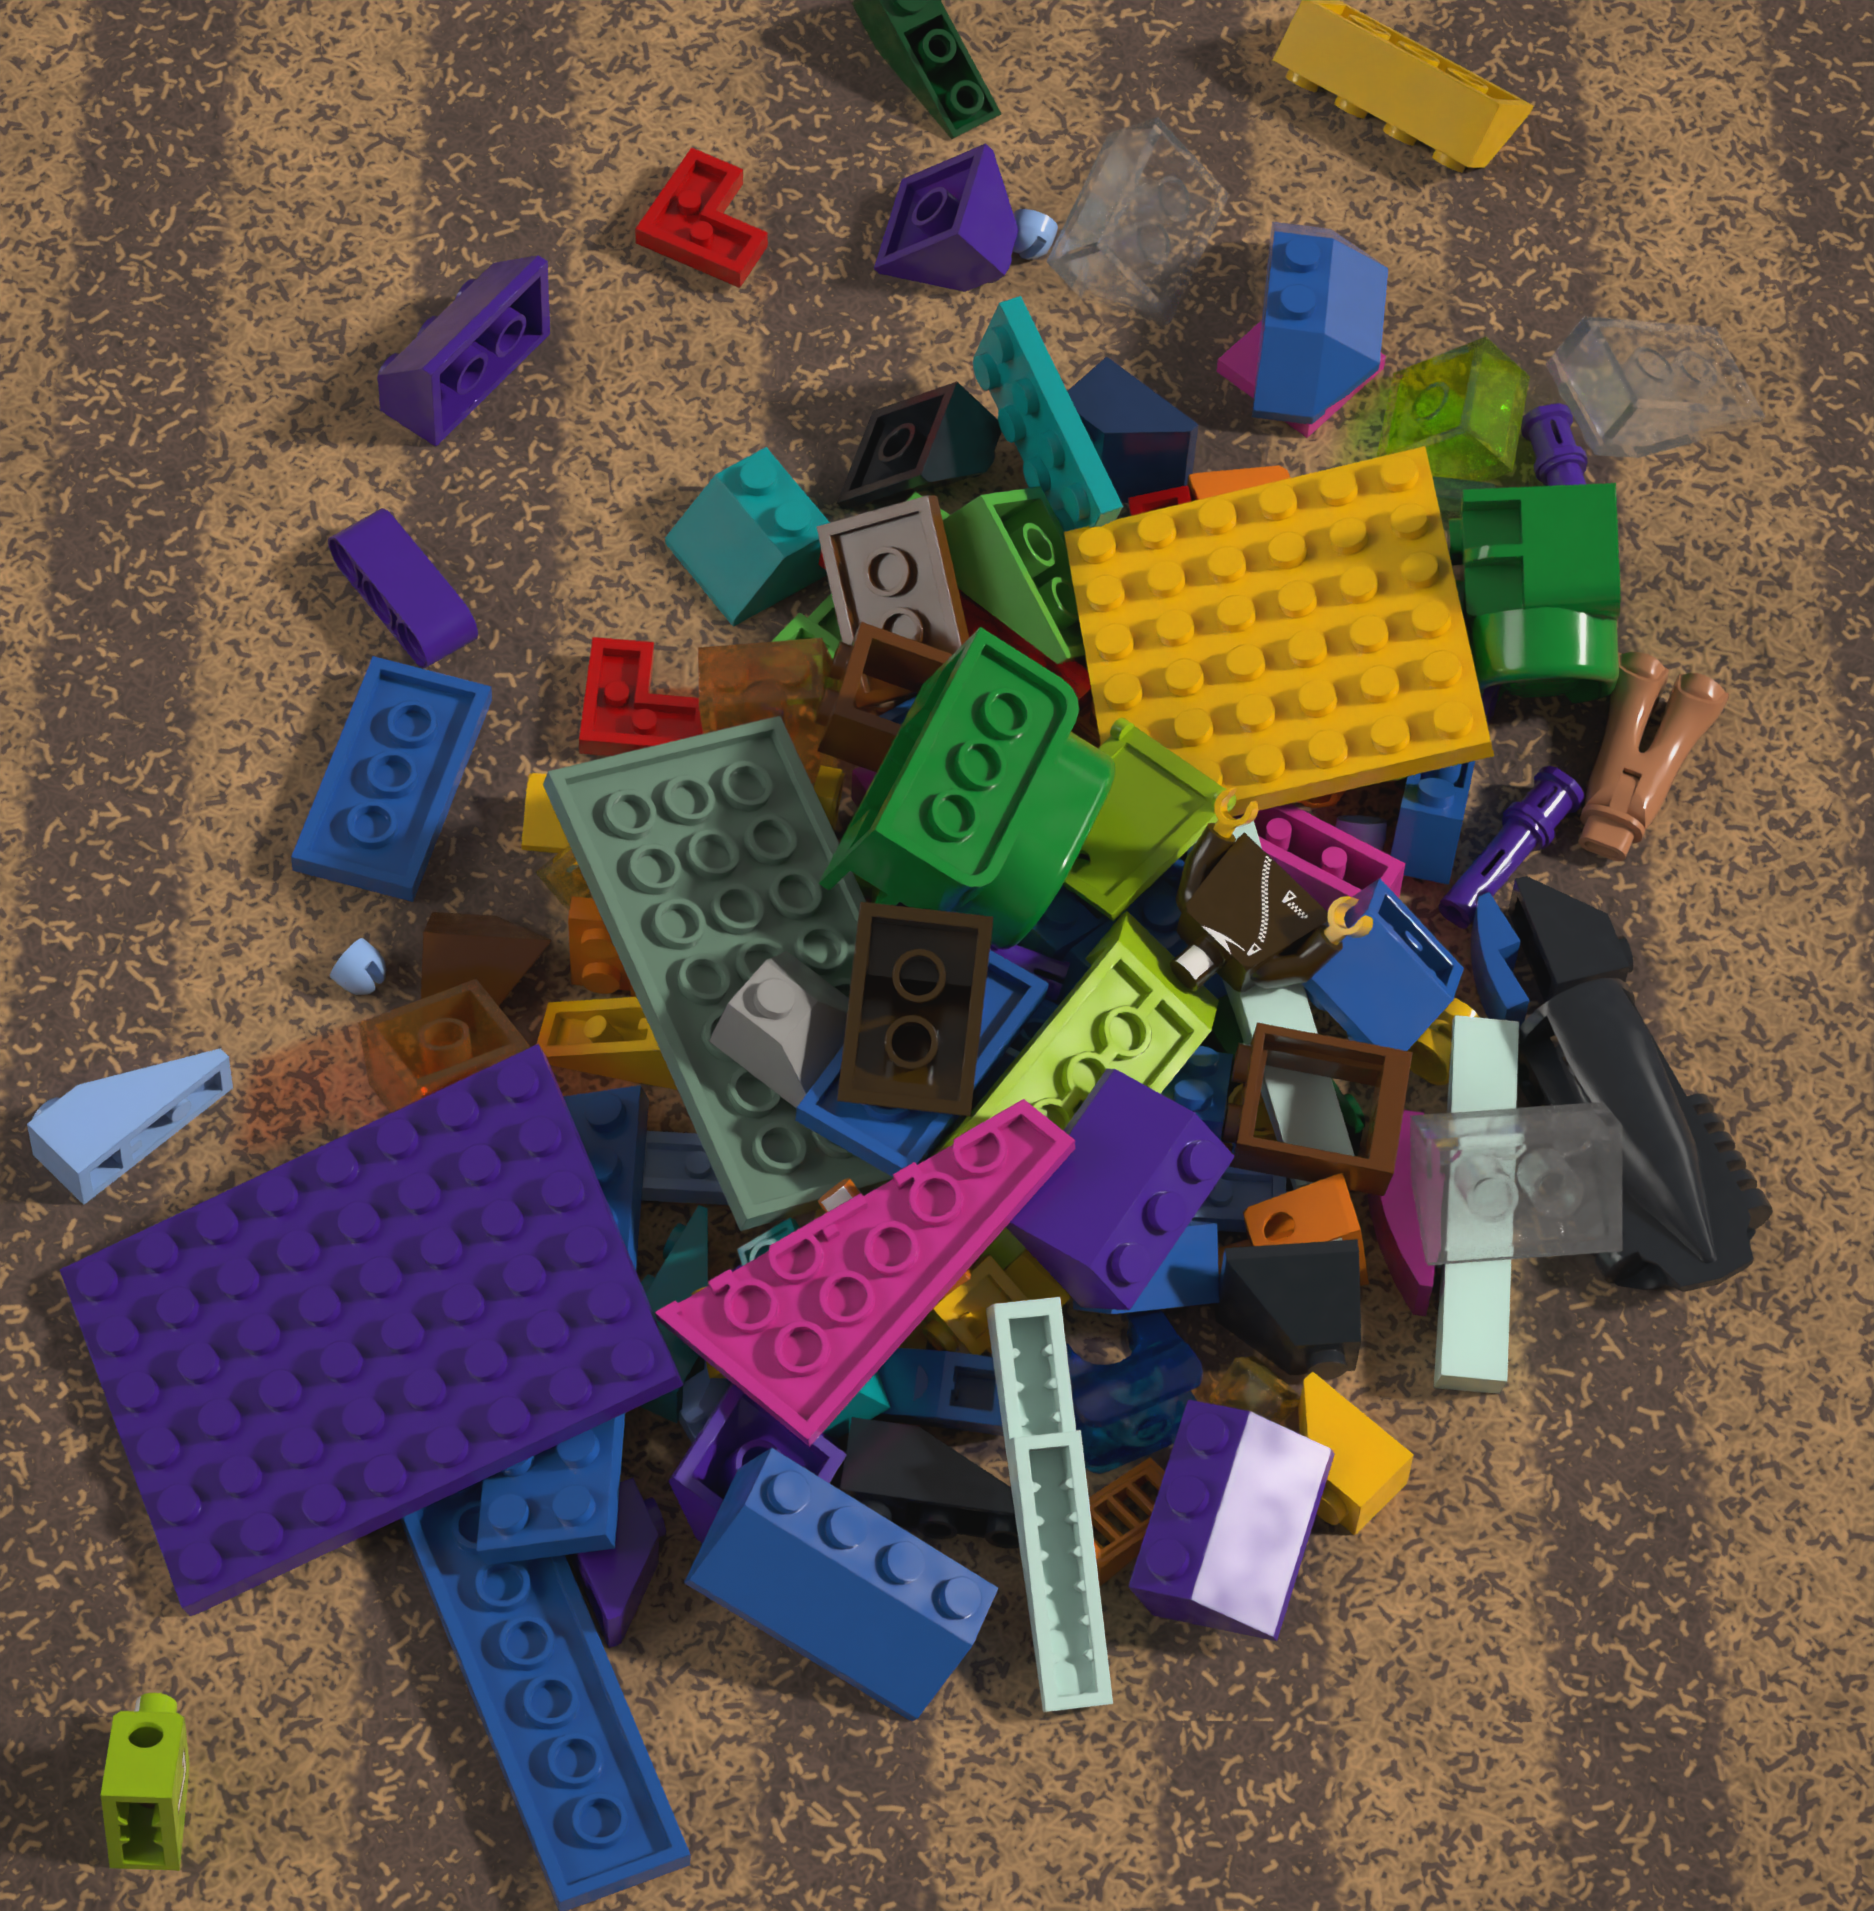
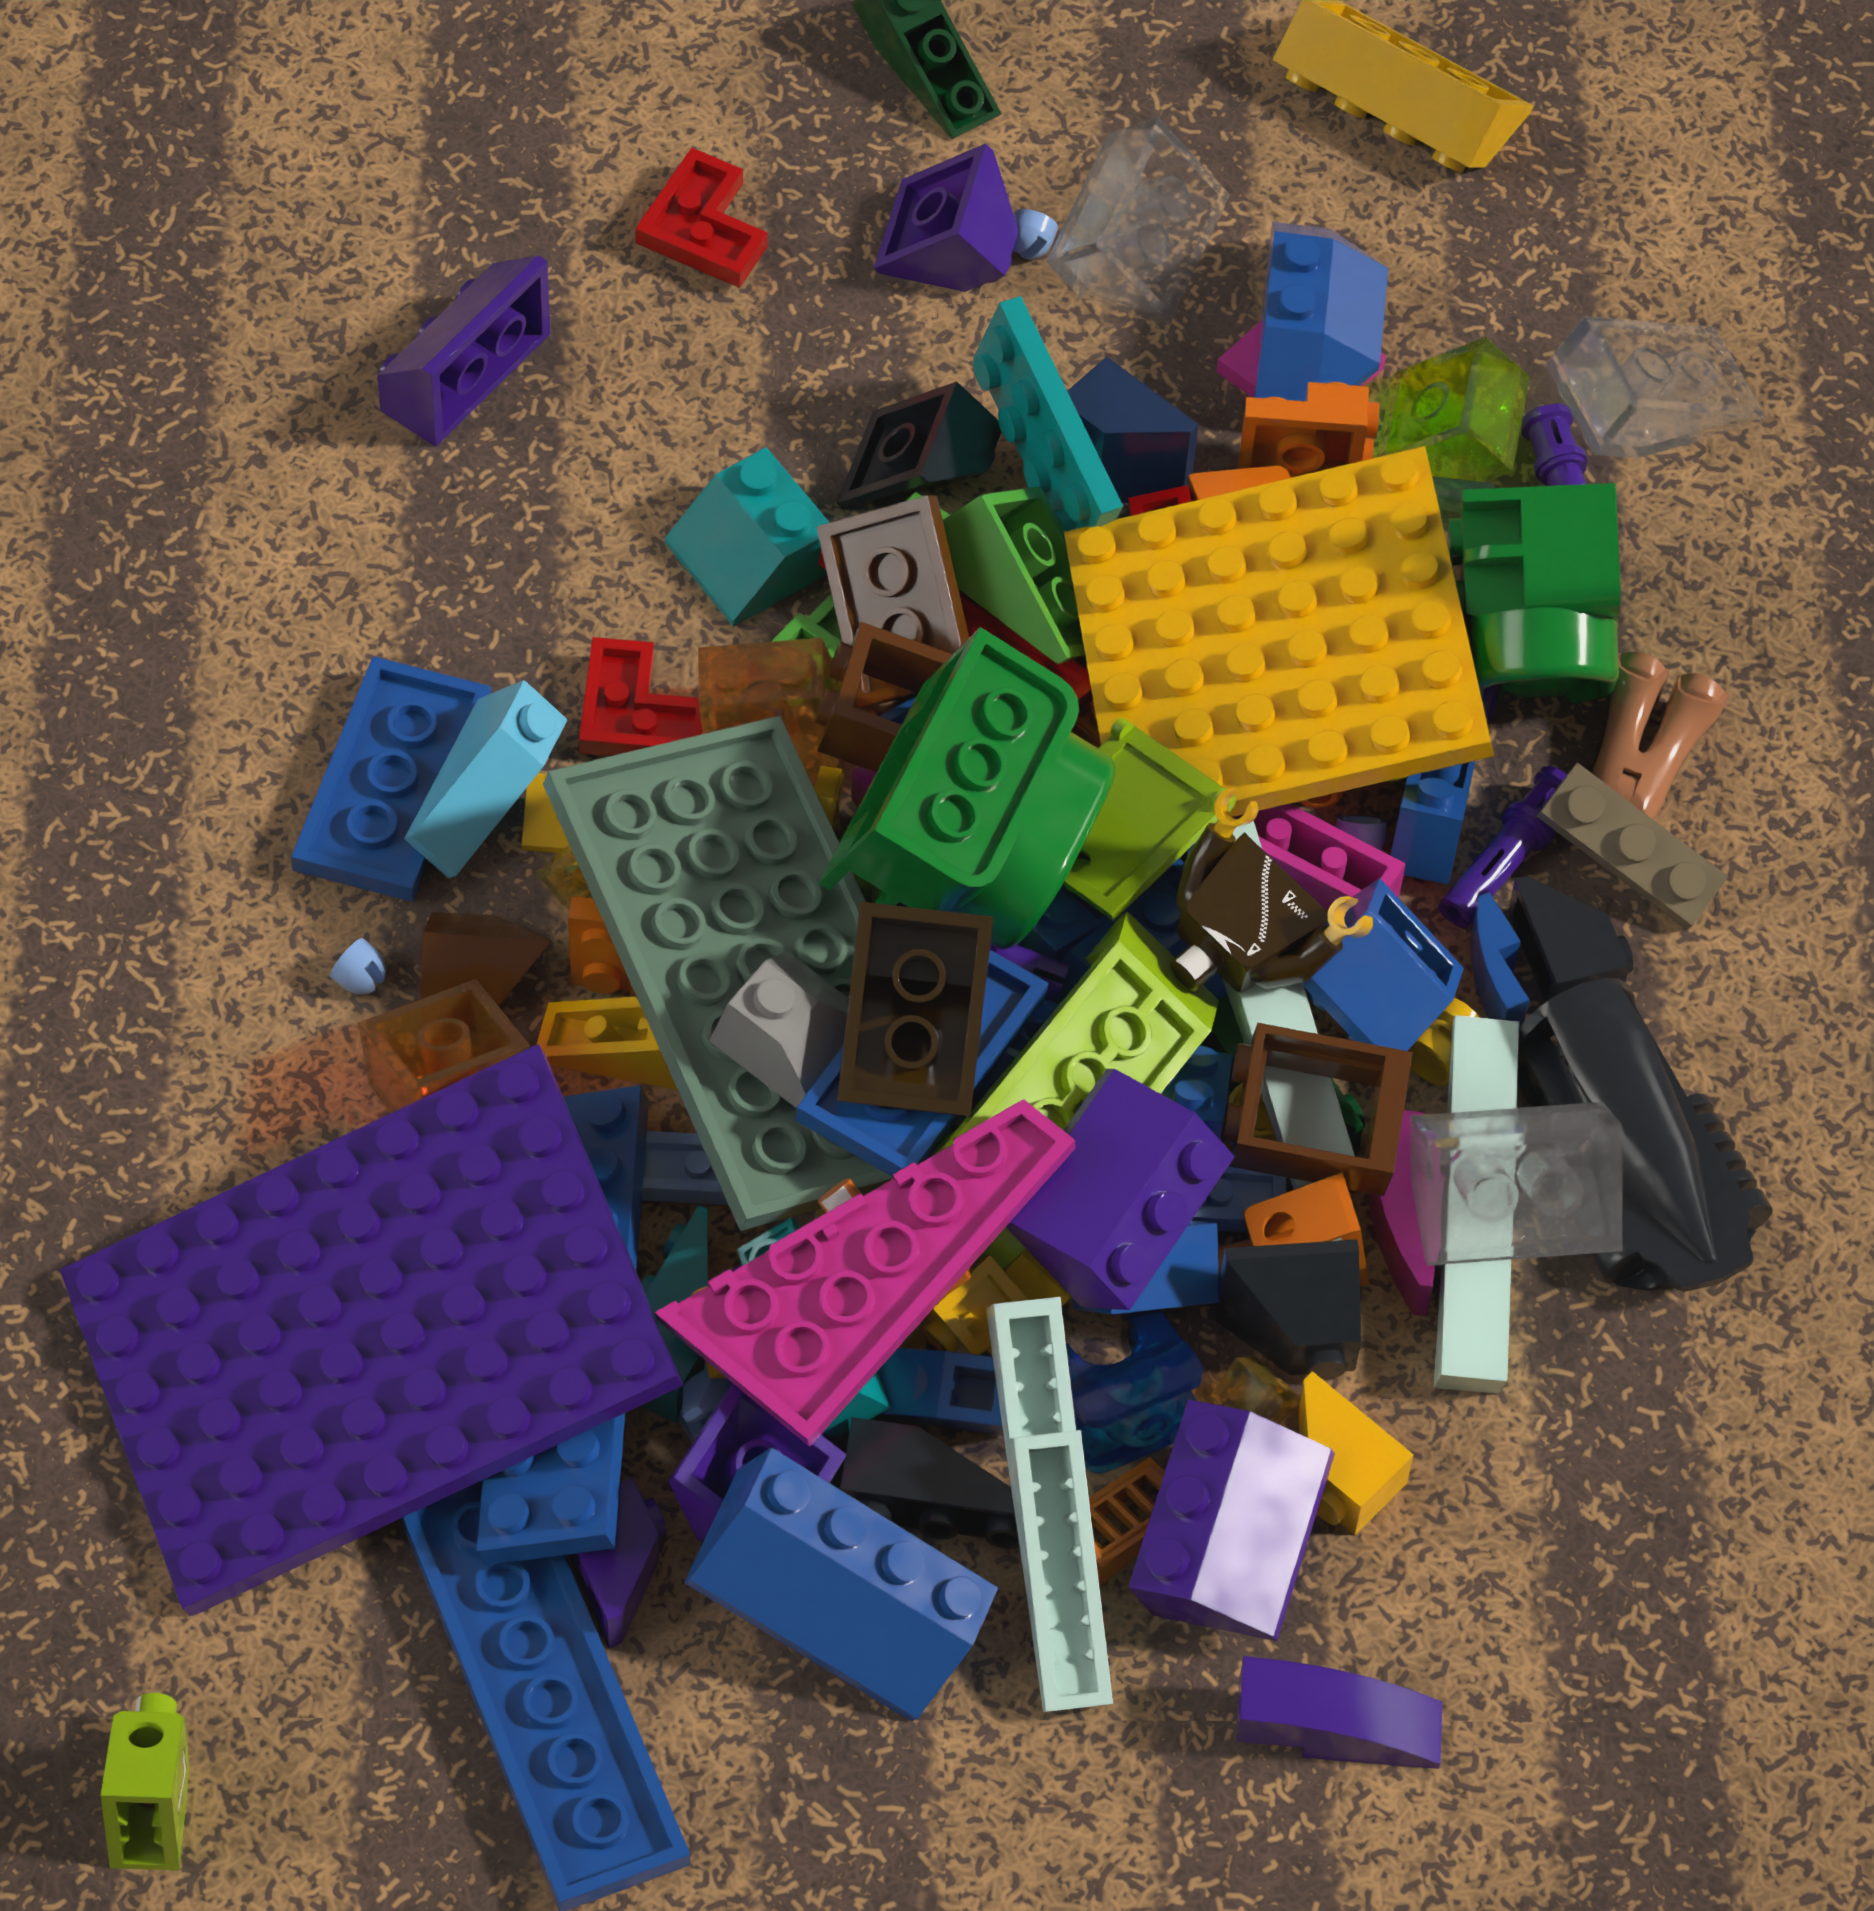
(120, 1119): light blue slope -> none
(403, 588): dark purple beam -> none
(485, 774): none -> medium azure slope
(1310, 435): none -> orange plate
(1337, 1714): none -> dark purple slope
(1632, 846): none -> dark tan plate

